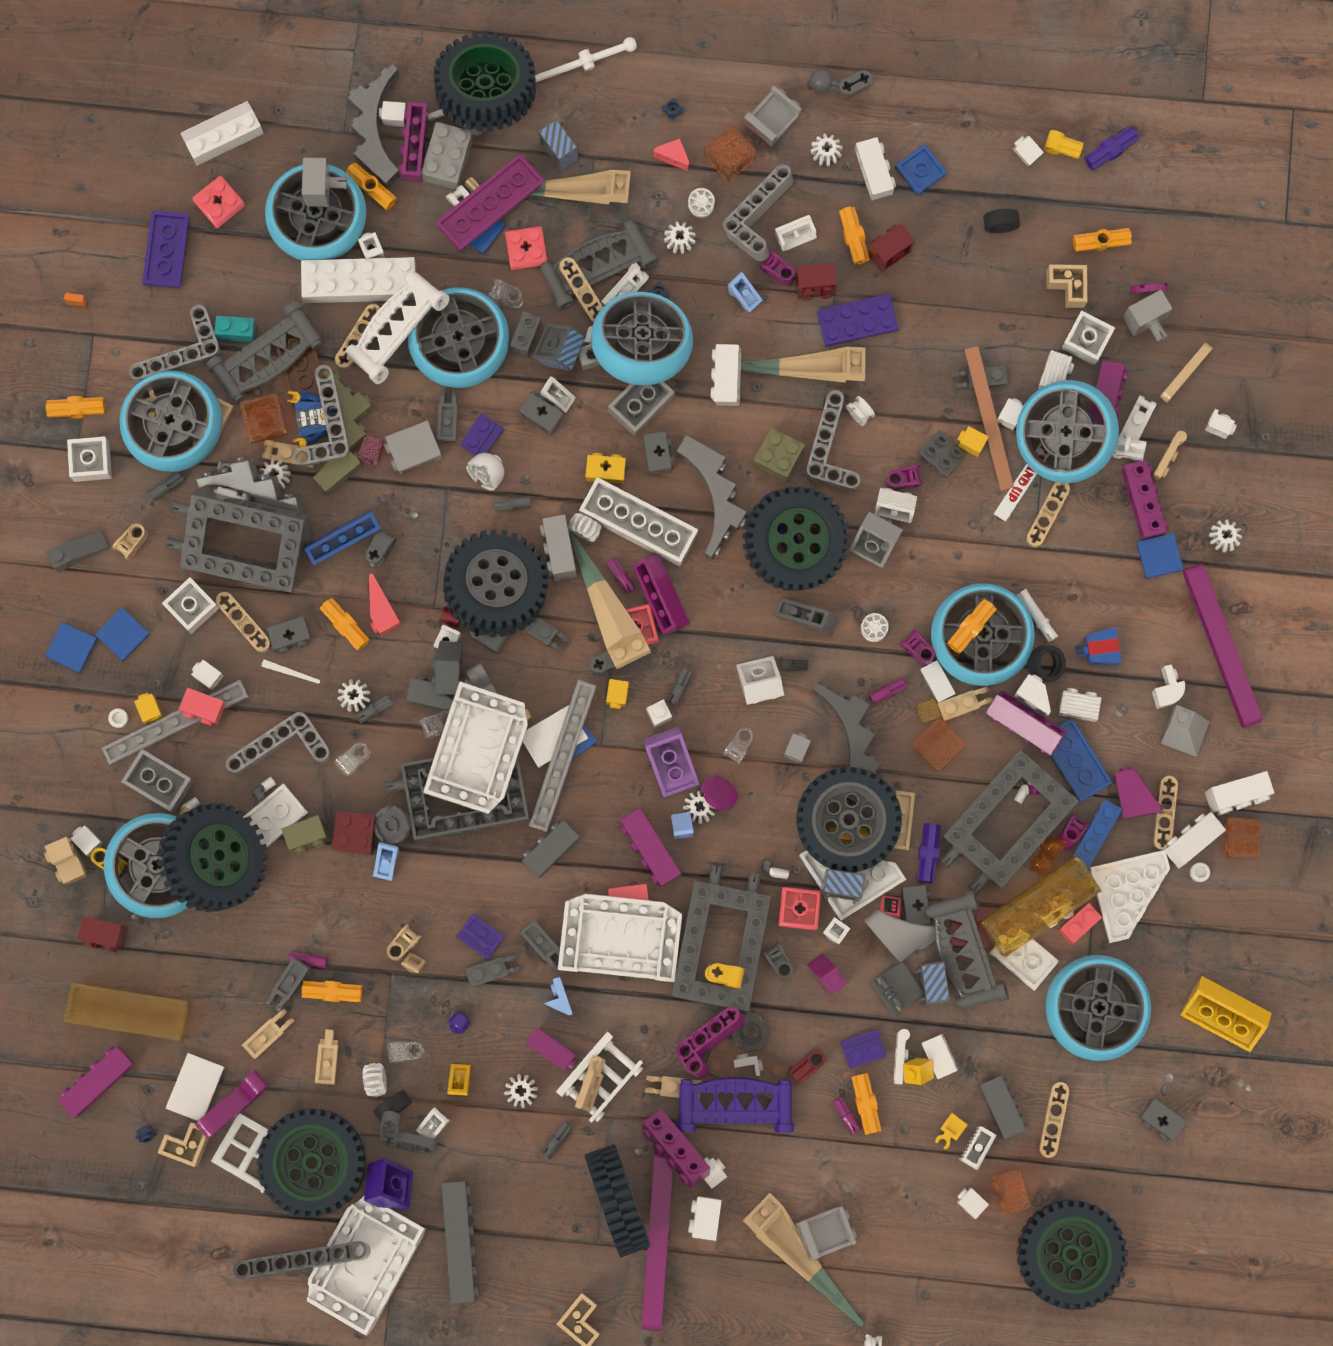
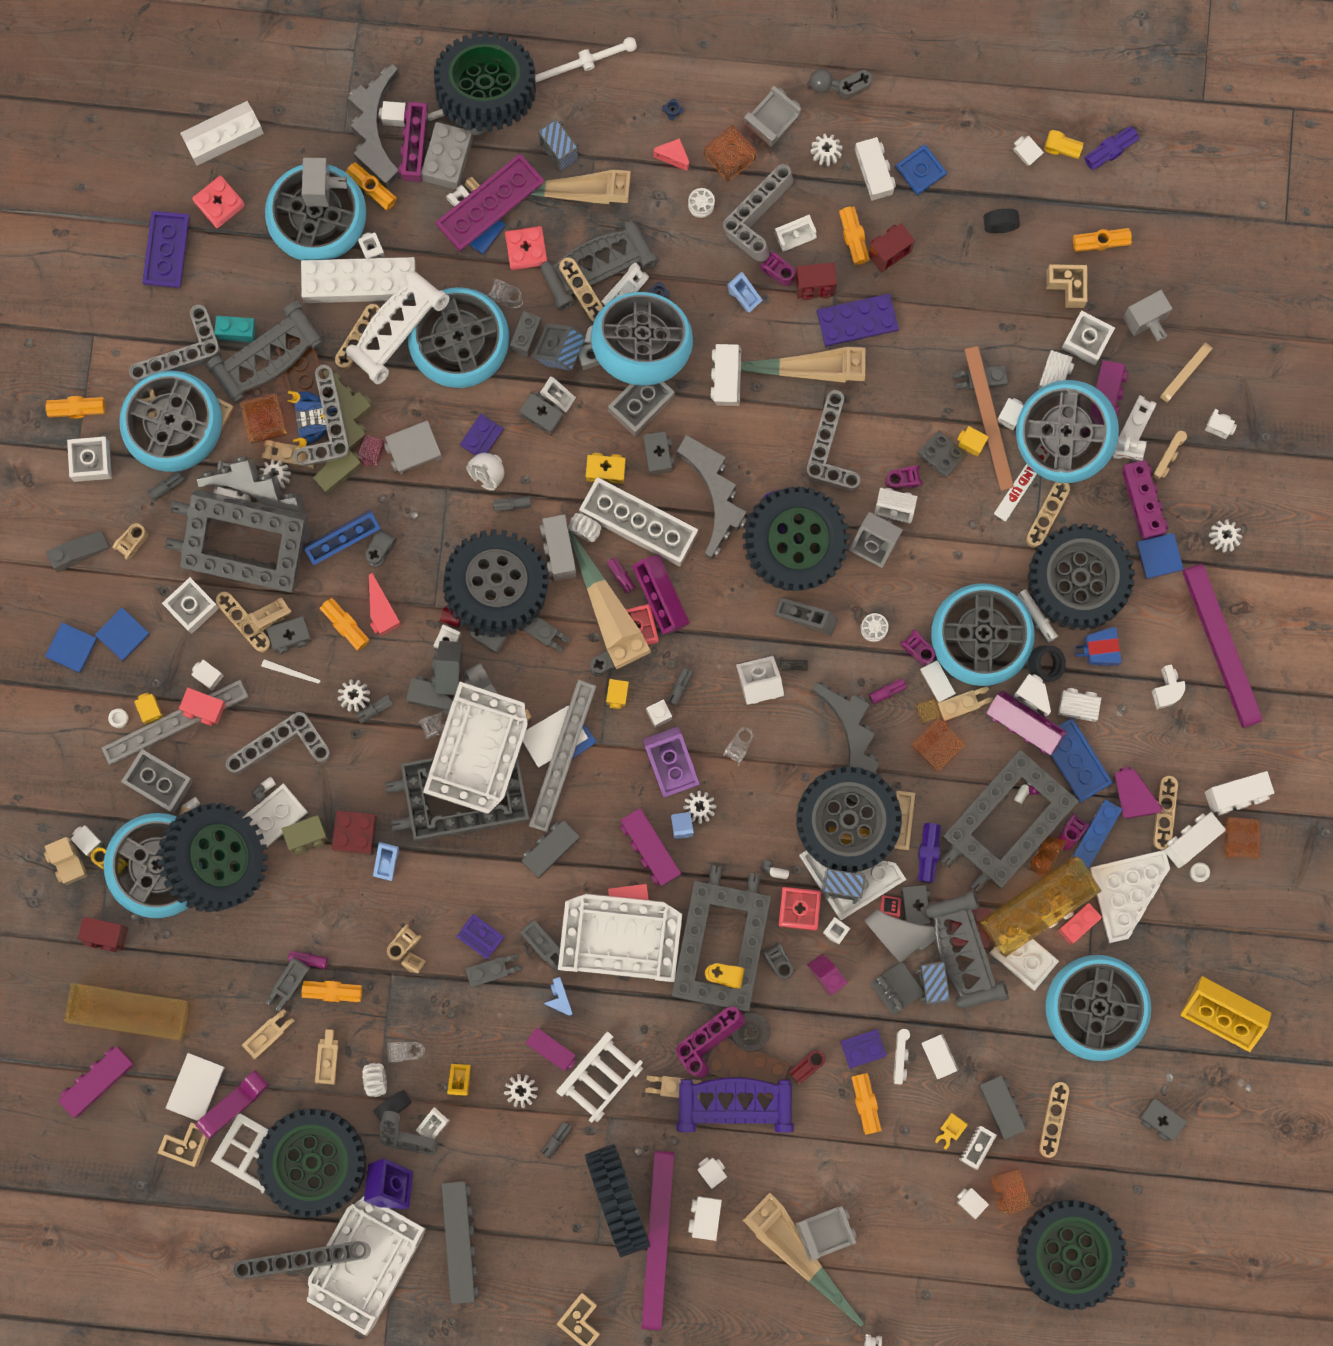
(75, 299): orange tile -> none
(145, 1134): dark blue plate -> none
(268, 616): none -> tan hinge
(349, 761): clear piece -> none
(392, 824): dark grey tile -> none
(447, 418): dark grey hinge -> none
(459, 1023): dark purple piece -> none
(591, 1084): tan hinge -> none
(675, 1148): magenta brick -> none
(679, 244): white gear -> none
(719, 793): magenta tile -> none
(745, 1060): light grey bracket -> none
(778, 454): olive brick -> none
(797, 747): light grey brick -> none
(846, 1115): magenta axle -> none
(860, 411): white wheel -> none
(918, 1071): yellow brick -> none
(971, 626): light orange piece -> none
(1096, 549): none -> wheel
(1154, 287): magenta tile -> none
(1185, 731): light grey slope -> none

